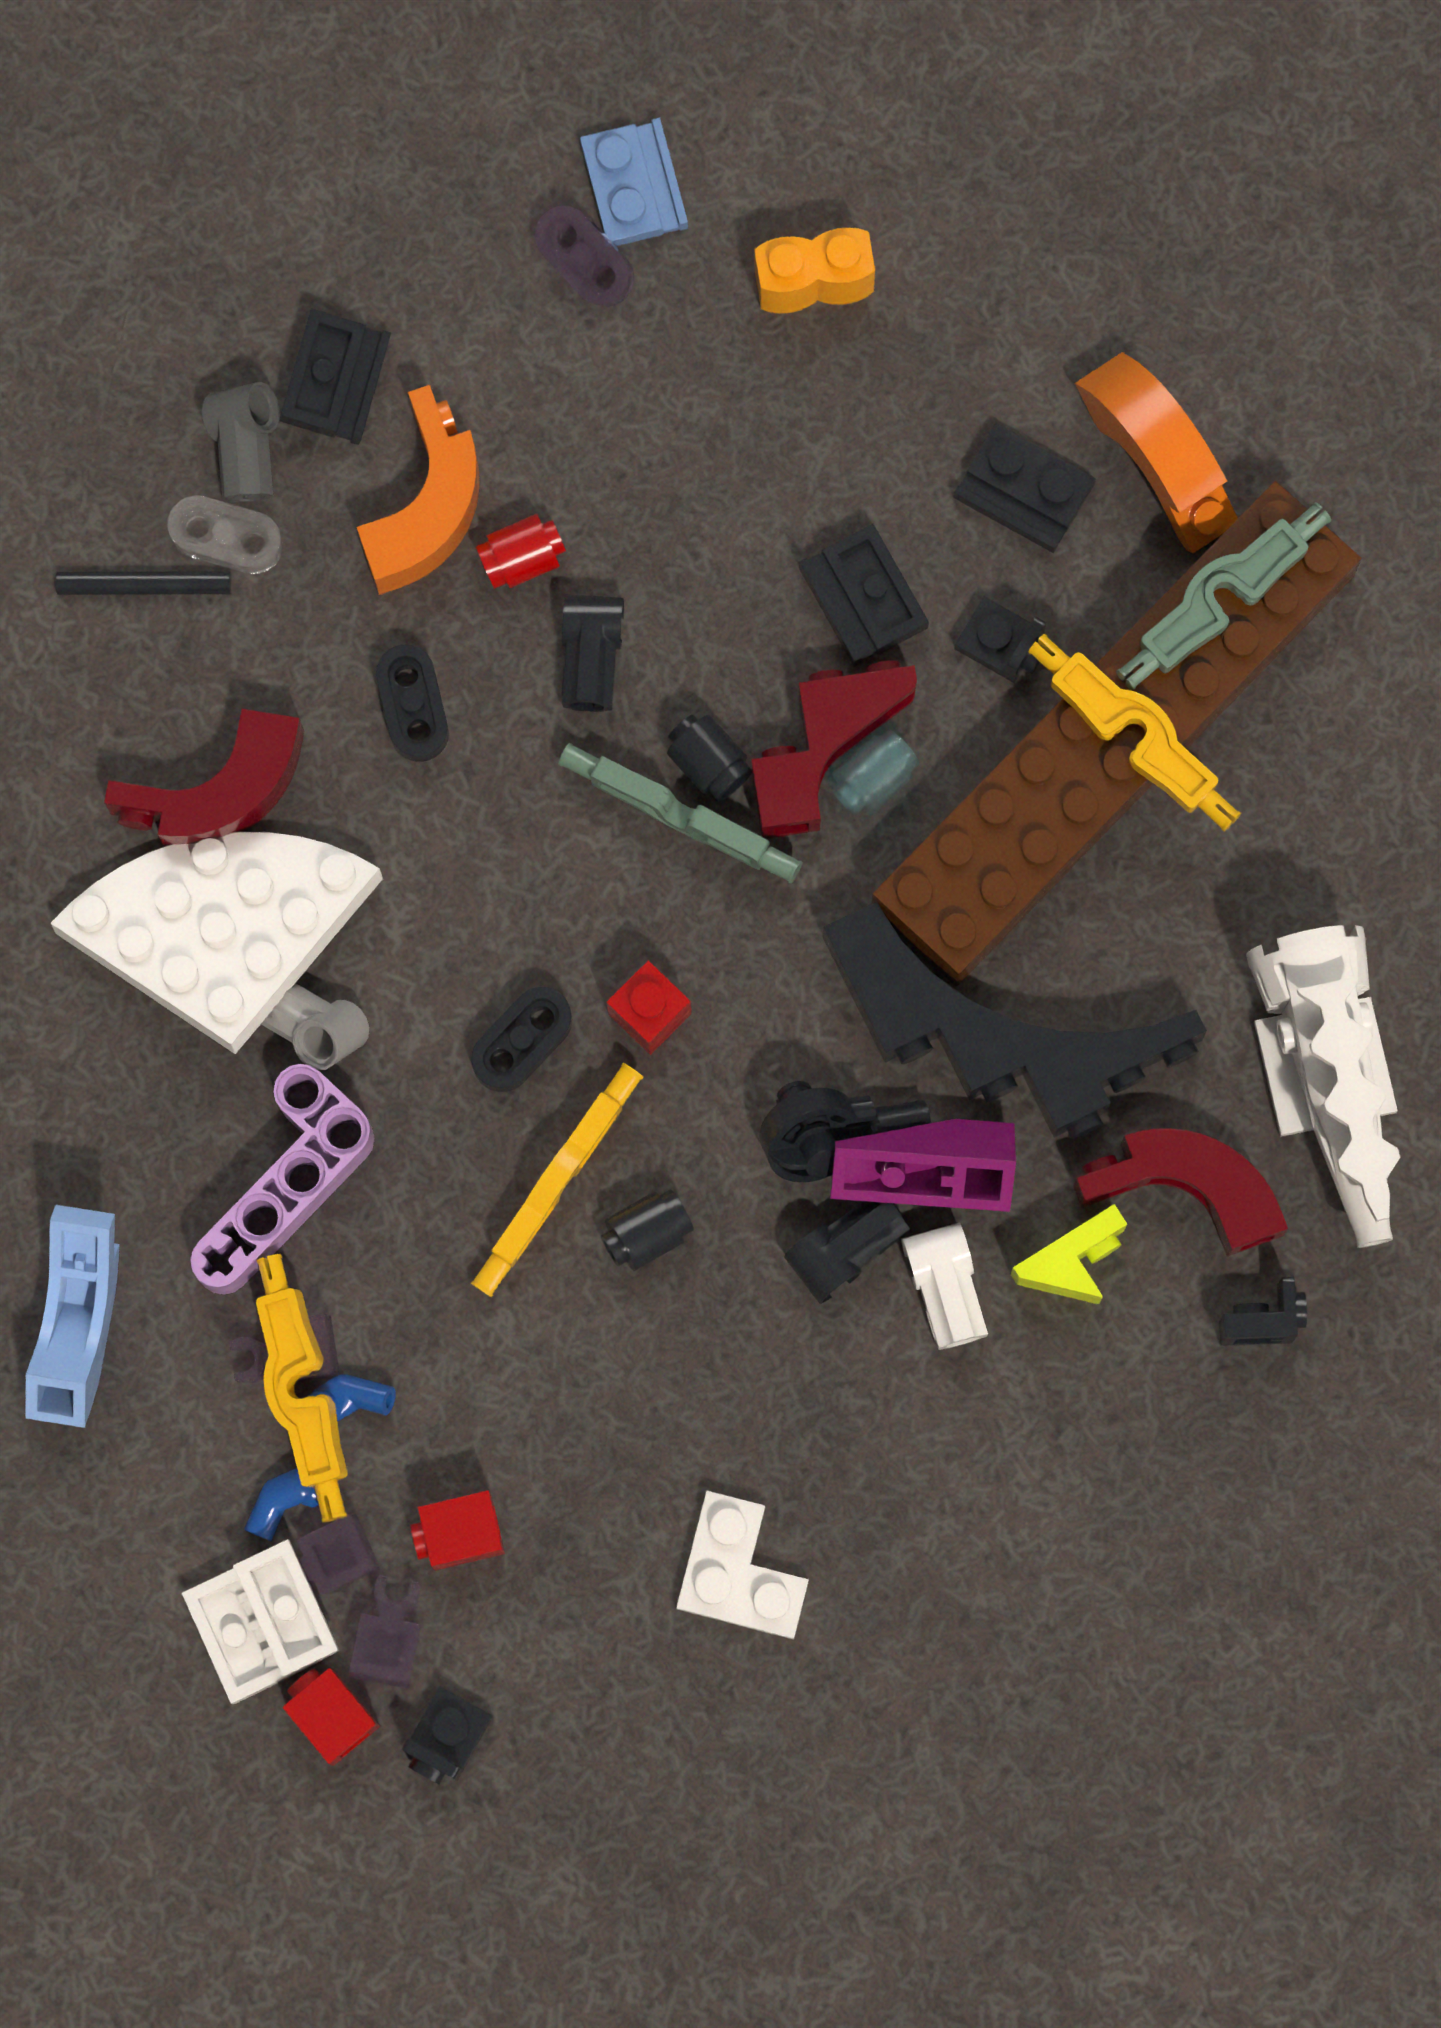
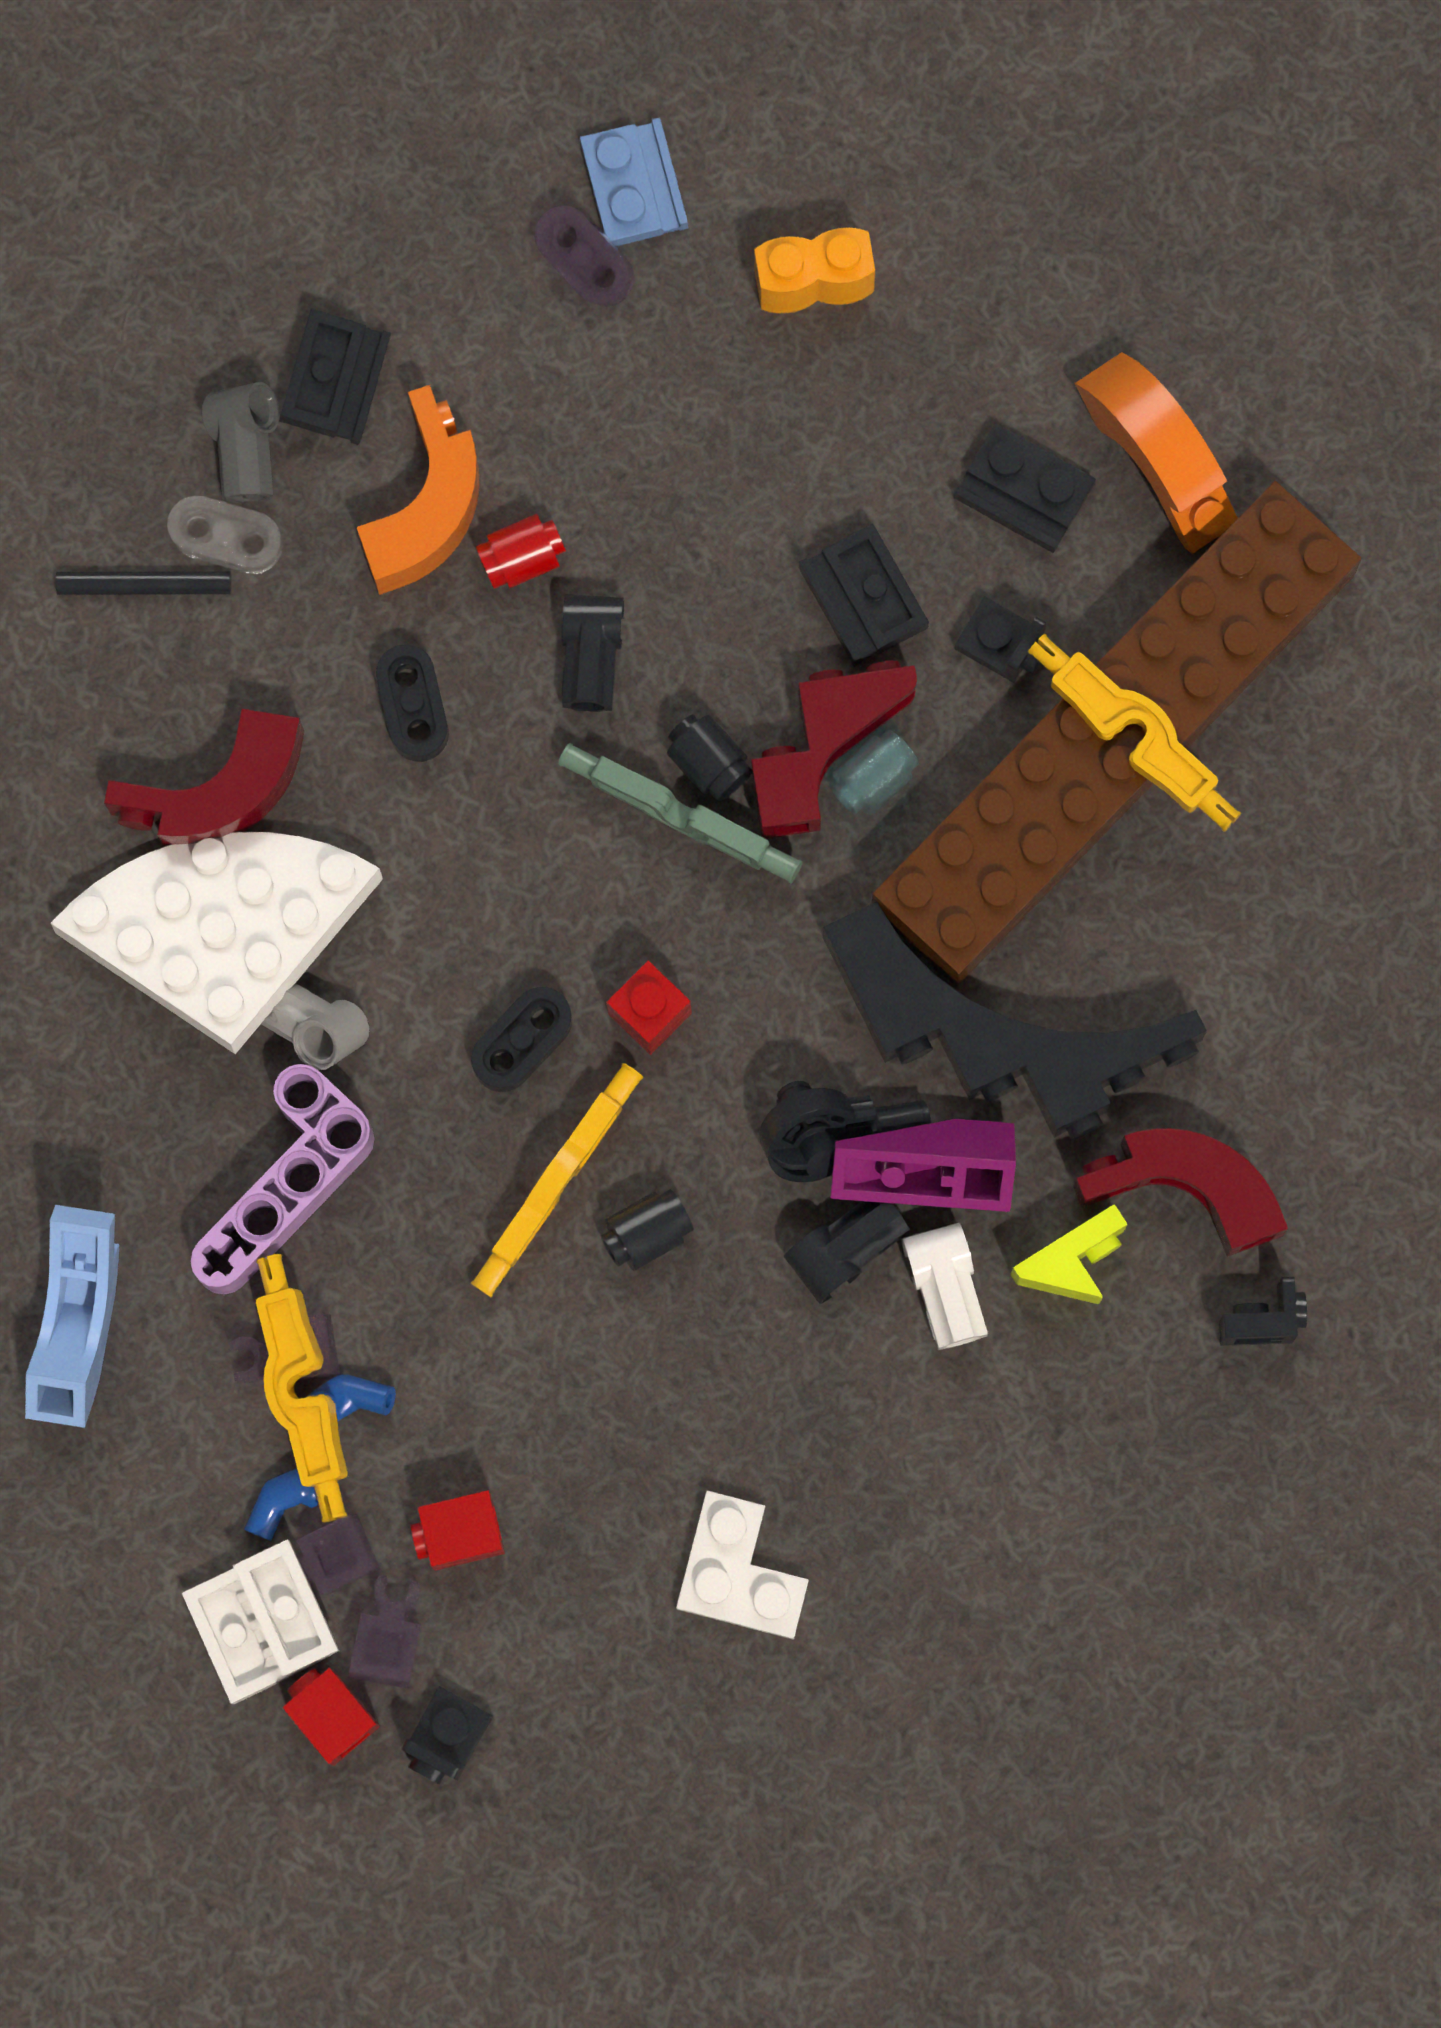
(1244, 574): sand green piece -> none
(1330, 1064): white piece -> none

